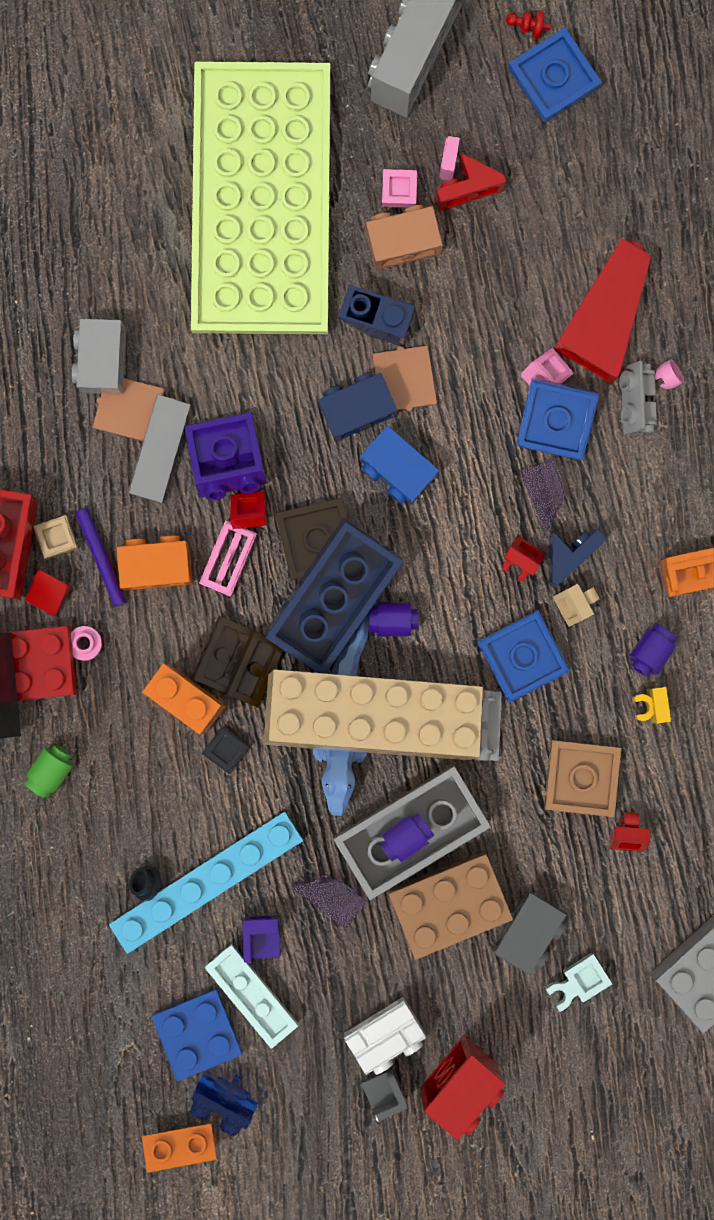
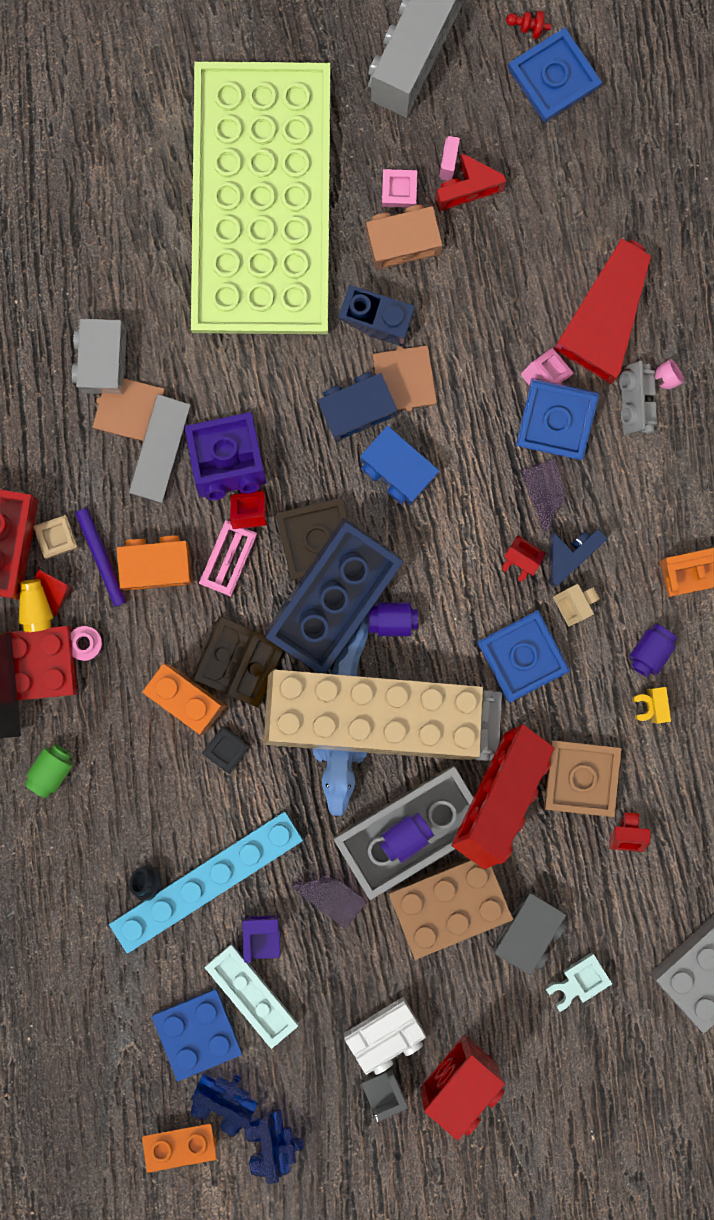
(33, 607): none -> yellow cone
(277, 1146): none -> clear blue hips
(503, 797): none -> red brick

